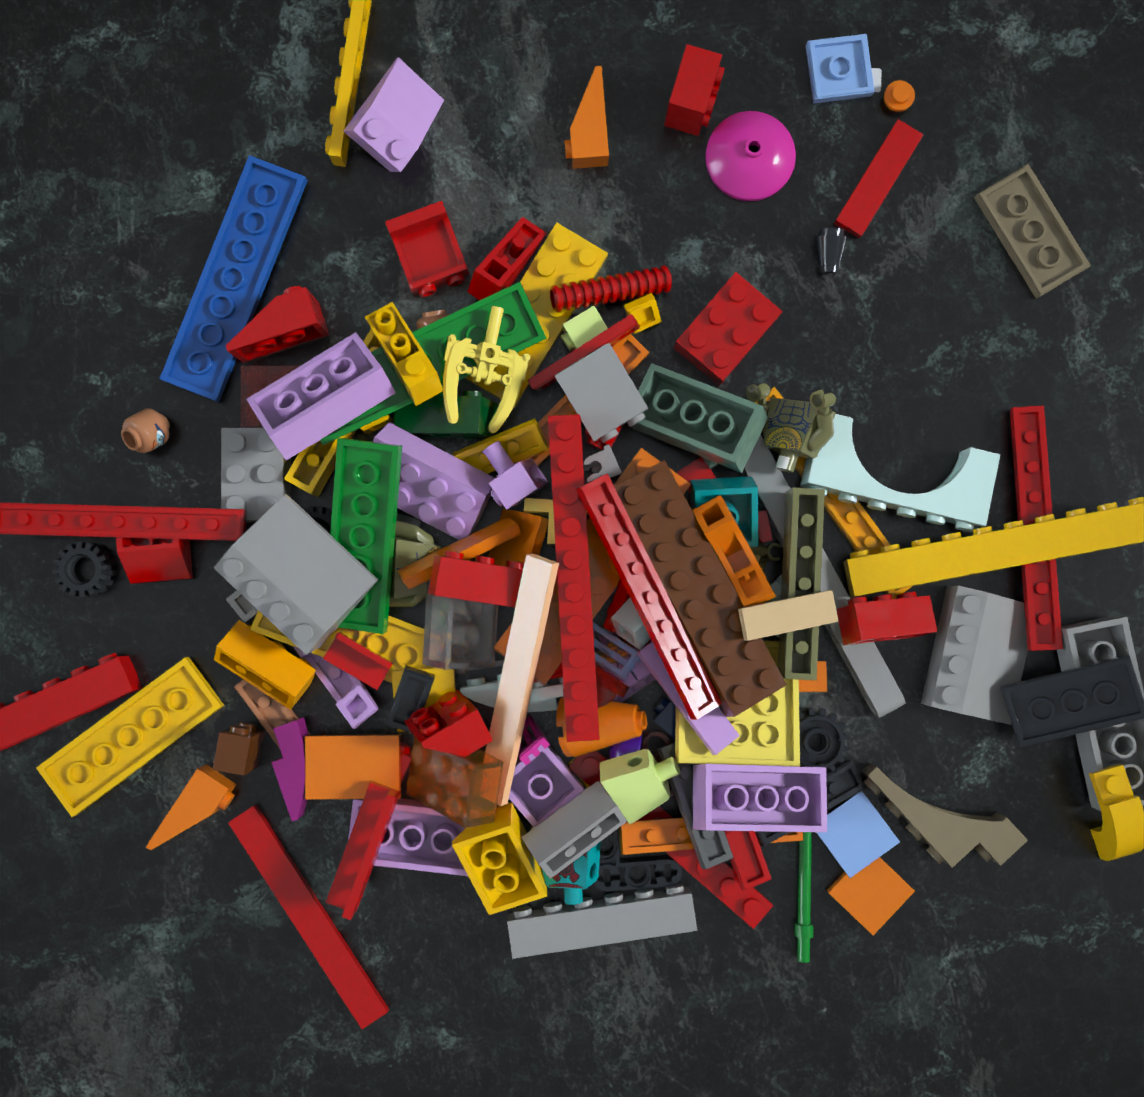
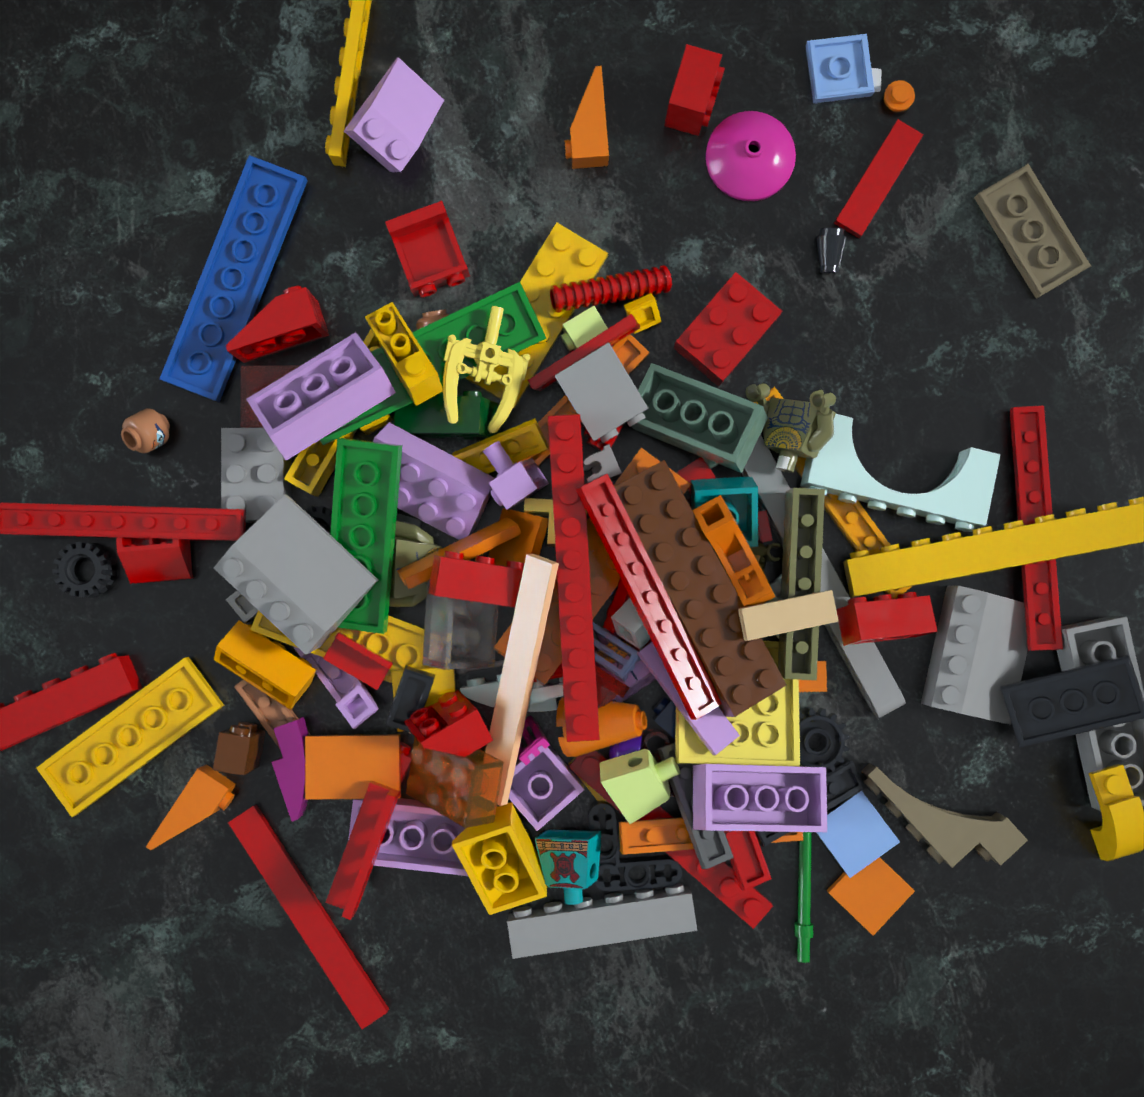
(506, 260): red slope -> none
(574, 829): light grey brick -> none

